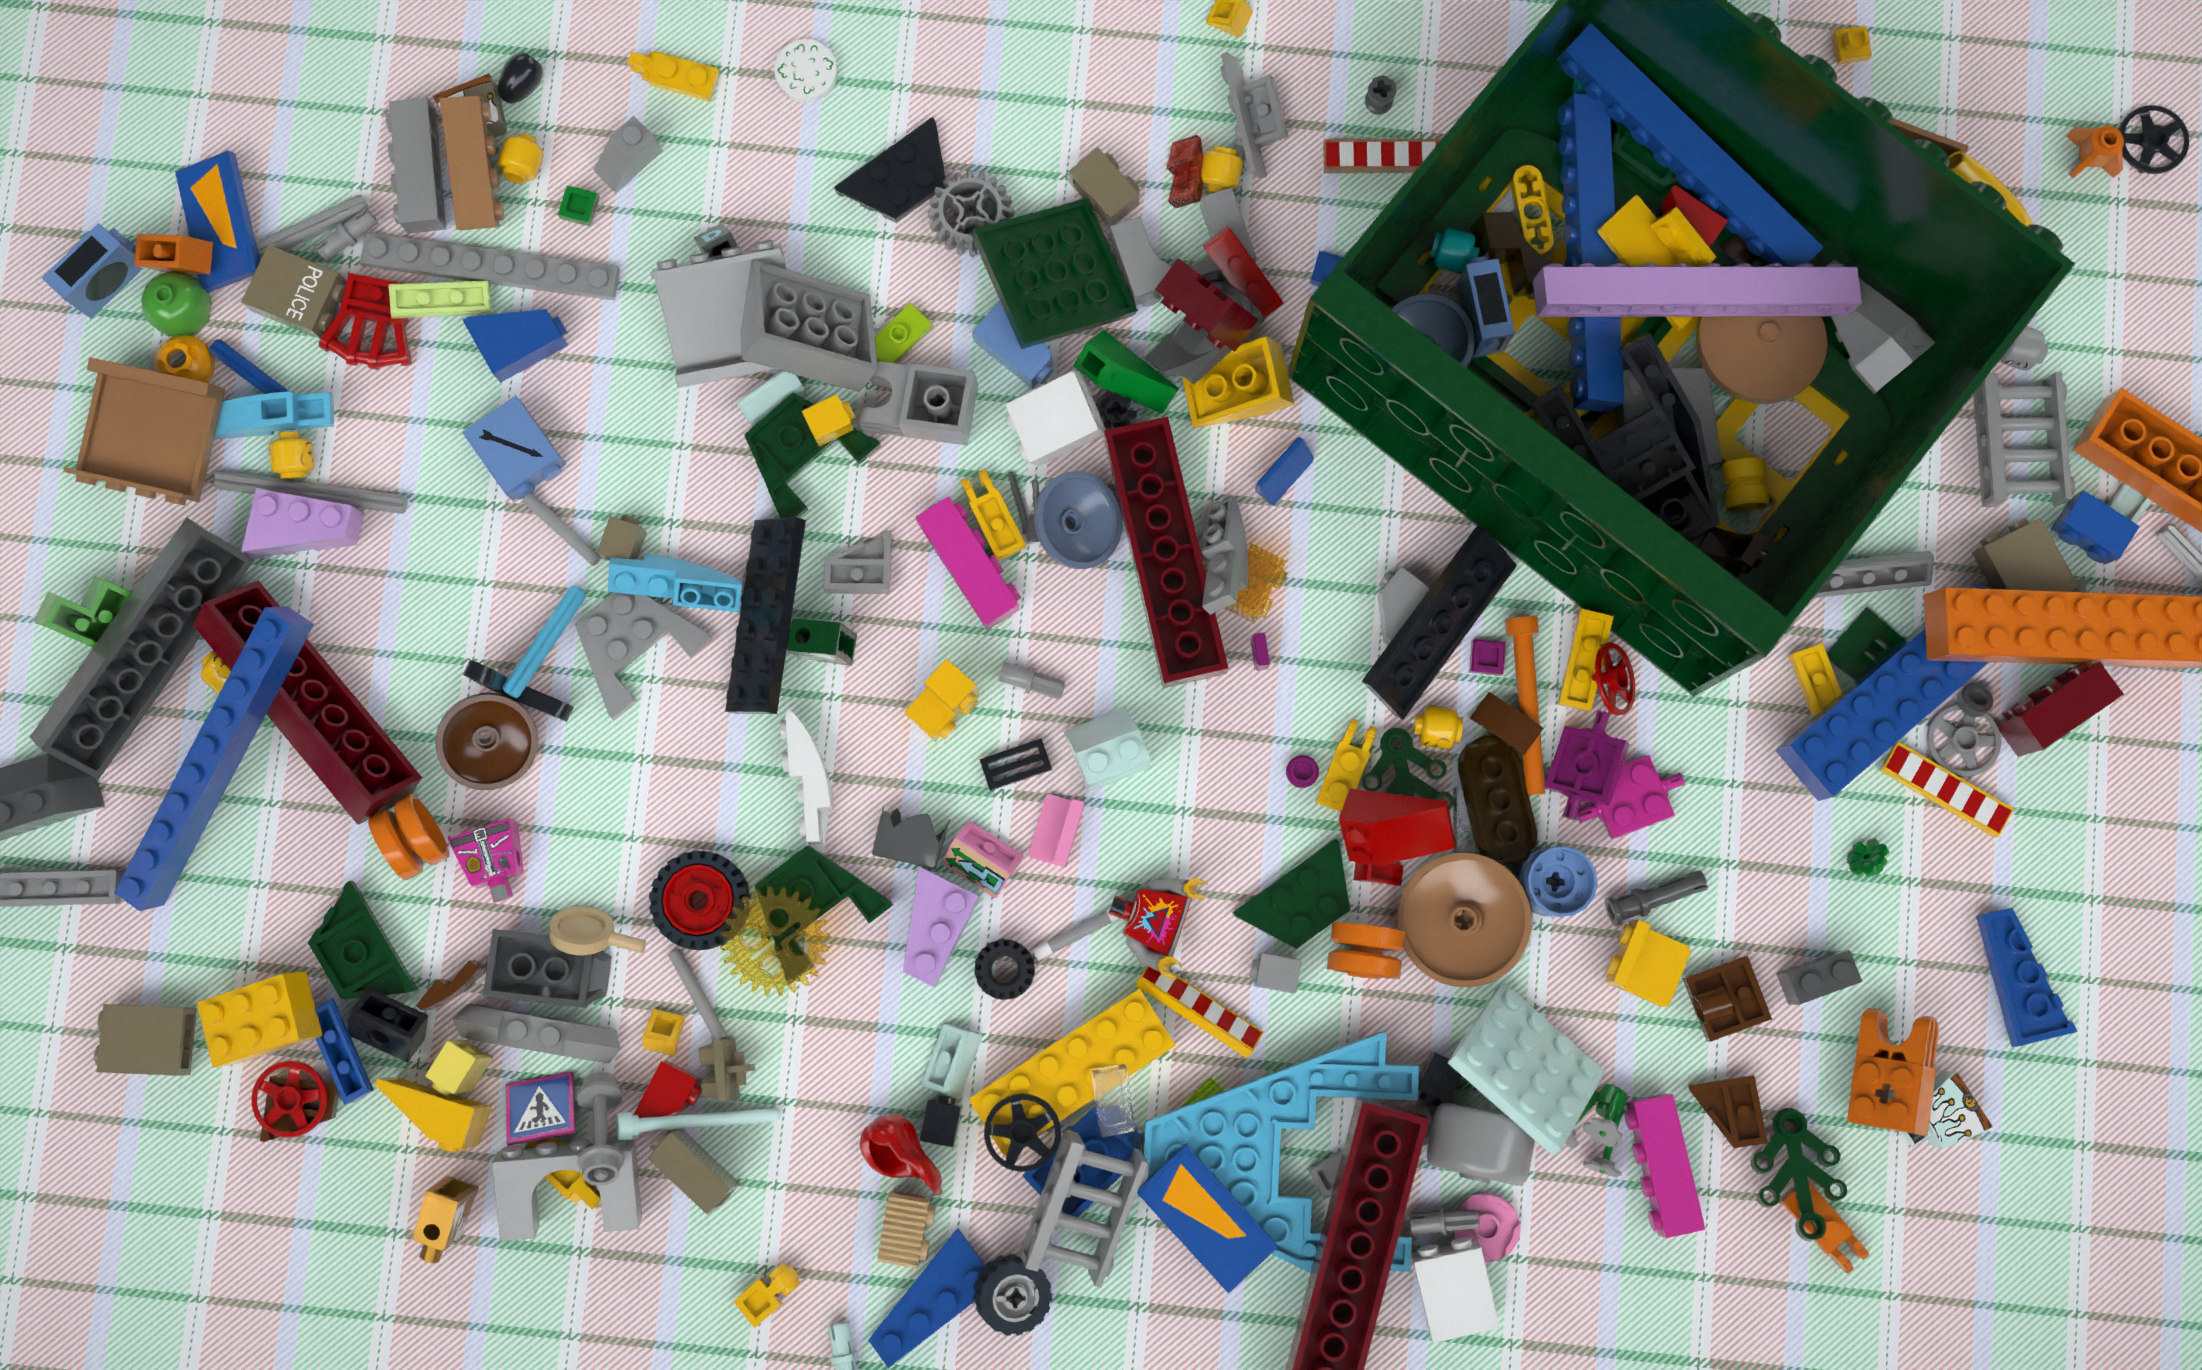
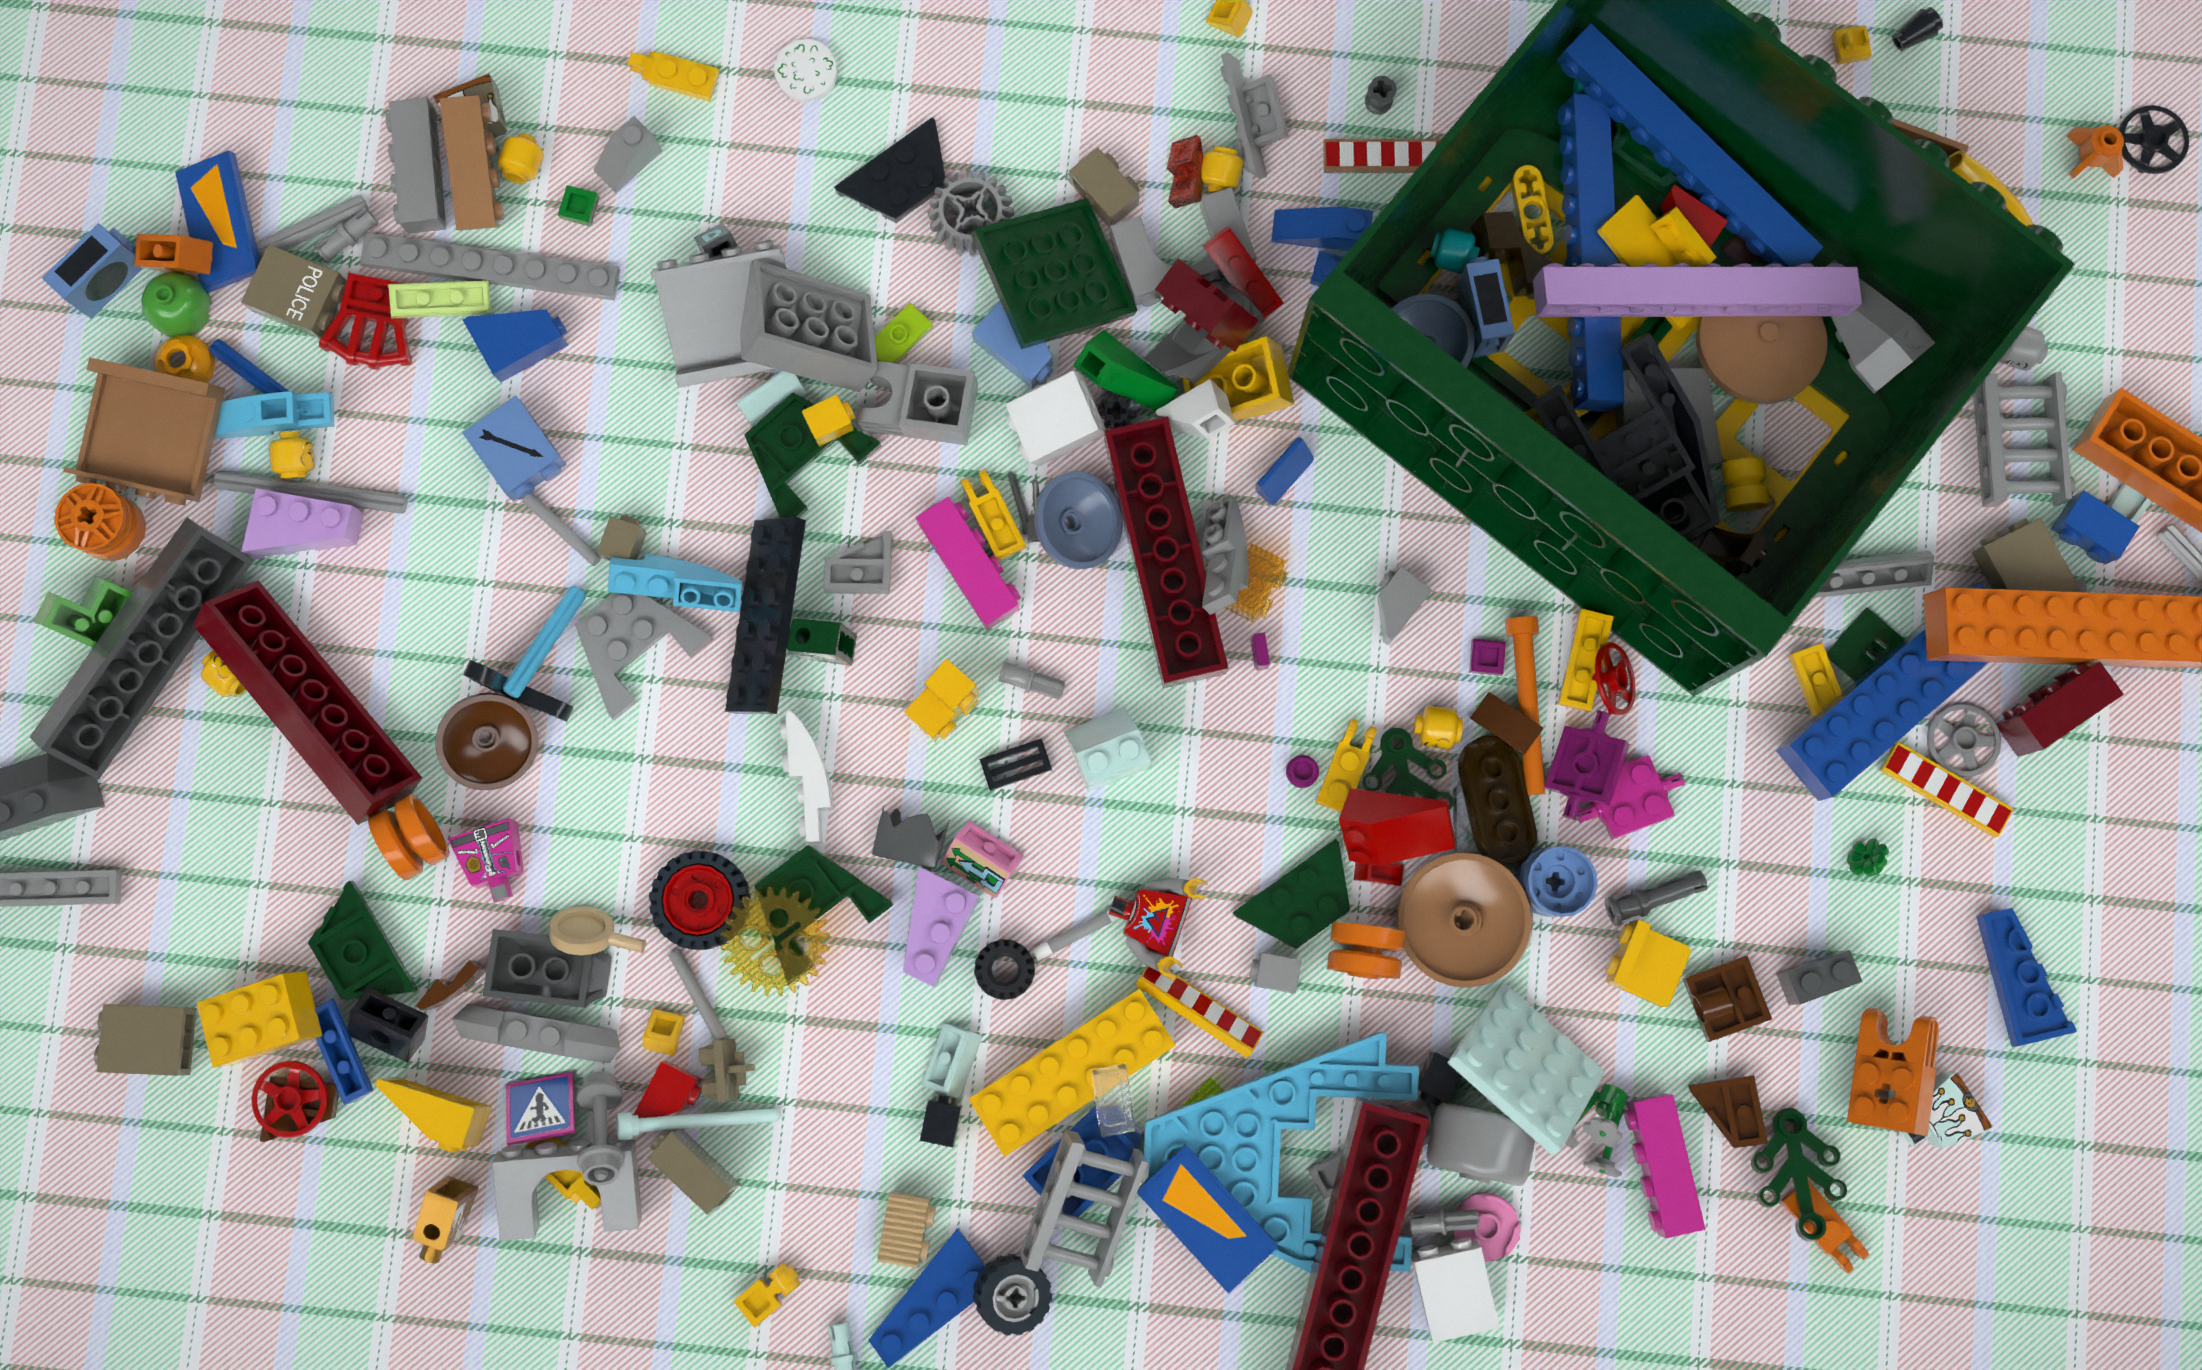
(100, 522): none -> orange wheel
(214, 757): blue brick -> none
(458, 1067): light yellow brick -> none
(519, 78): black animal -> none
(894, 1150): red piece -> none
(1022, 1132): black wheel -> none
(1056, 830): bright pink panel -> none
(1199, 411): none -> white slope
(1321, 227): none -> blue slope
(1439, 622): black plate -> none
(1918, 29): none -> black cone
(1975, 700): dark grey tile -> none

